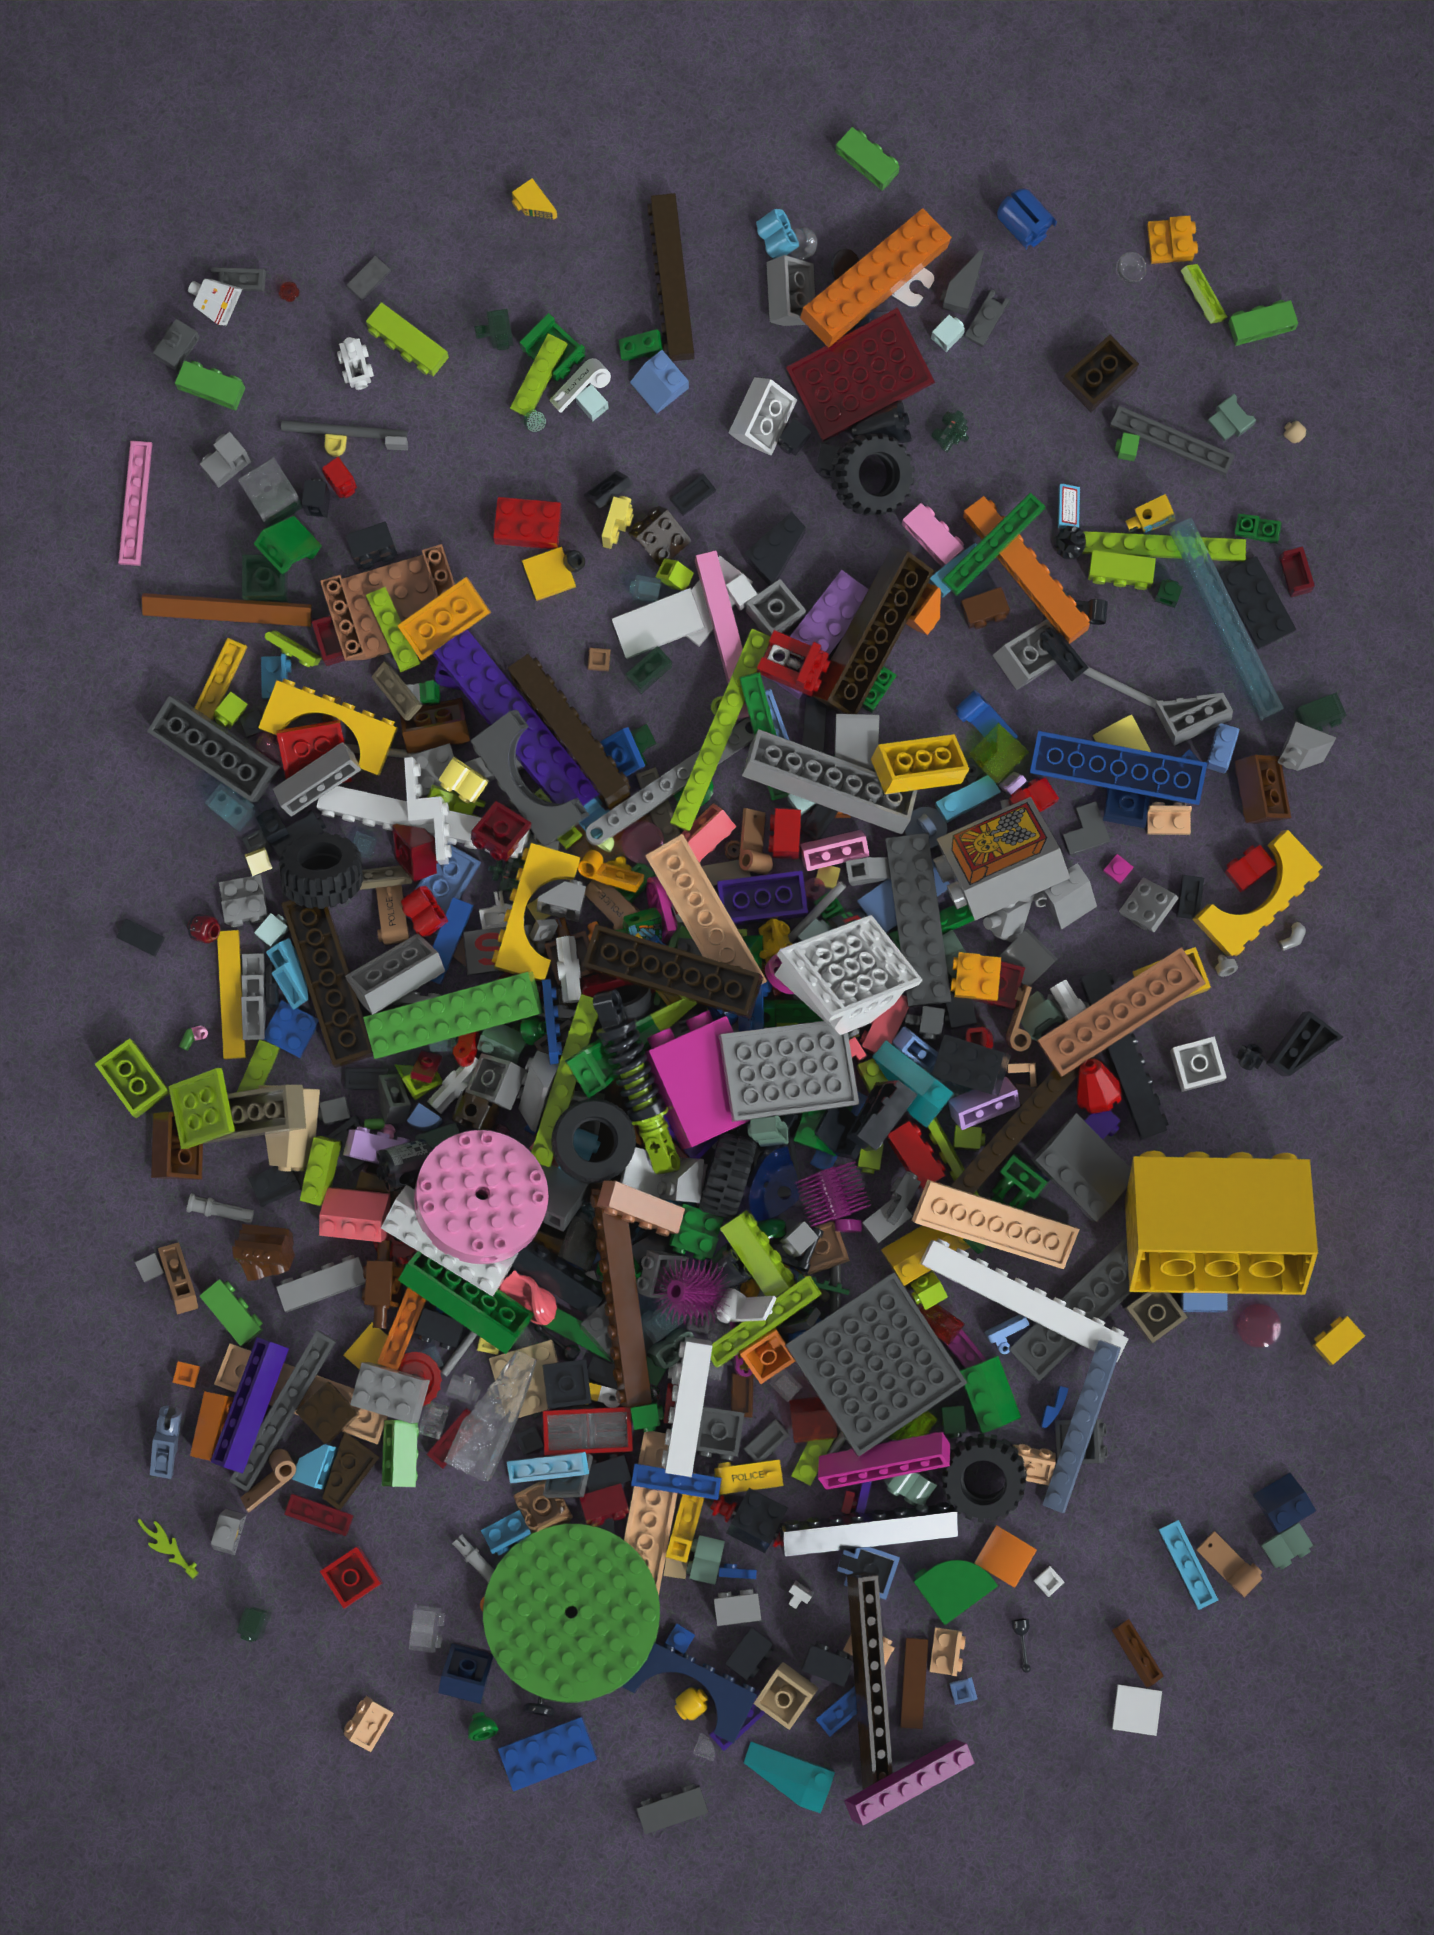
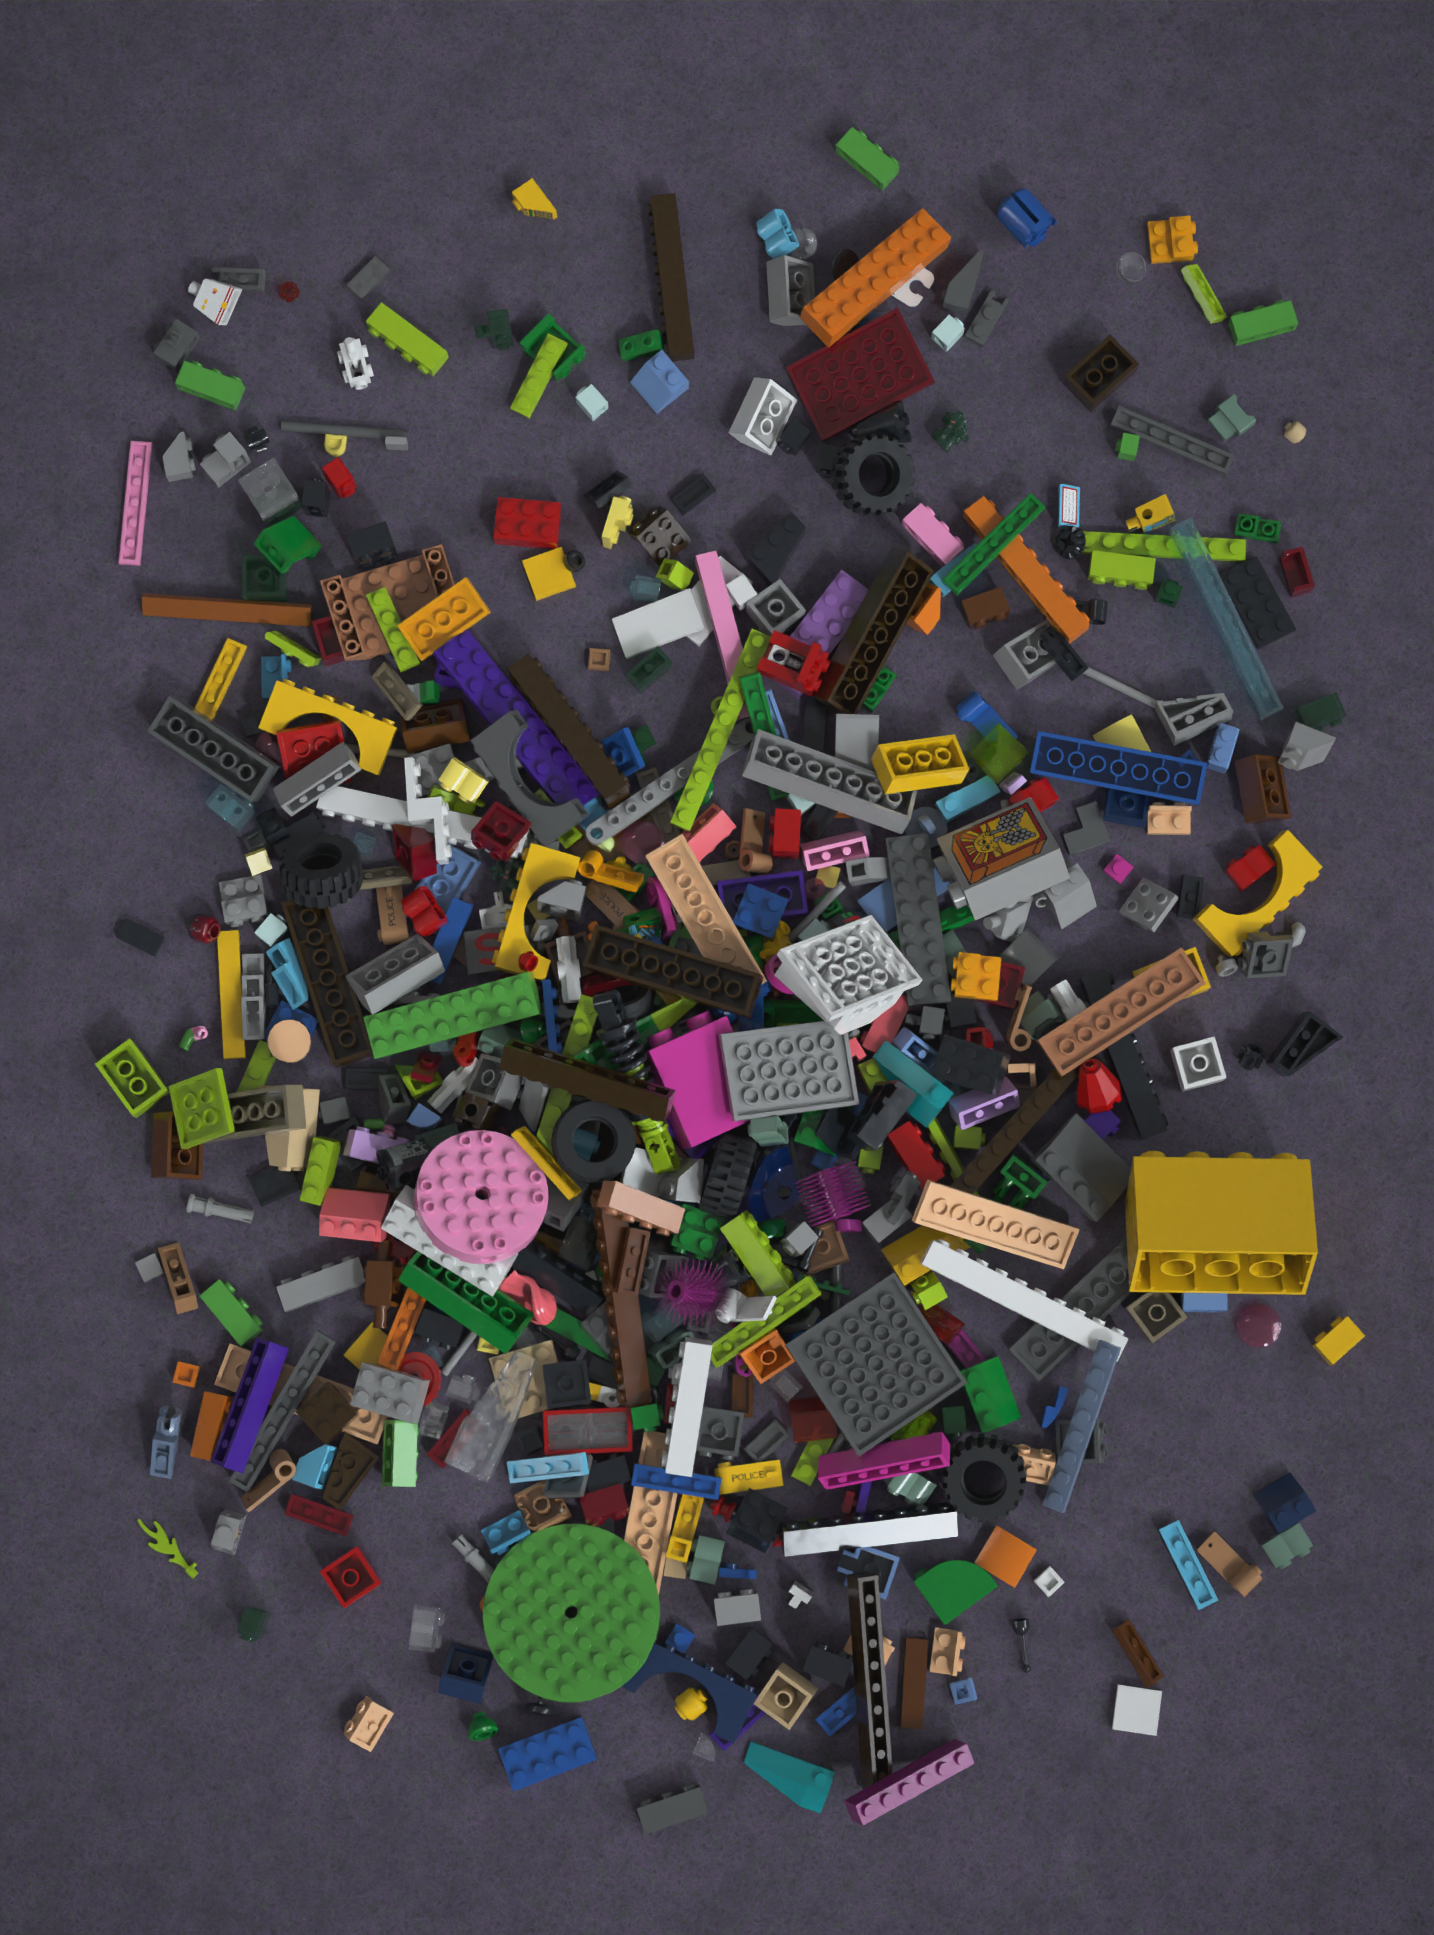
(177, 459): none -> light grey slope
(229, 710): lime brick -> none
(257, 439): none -> black gear
(263, 1251): reddish brown slope -> none
(289, 1041): none -> light nougat tile
(528, 961): none -> red plate
(534, 421): clear green tile -> none
(546, 1162): none -> yellow tile
(587, 1080): none -> dark brown brick
(590, 372): white door -> none
(632, 1261): none -> reddish brown plate
(760, 911): none -> blue plate
(999, 1332): light blue piece -> none
(1265, 955): none -> dark grey plate

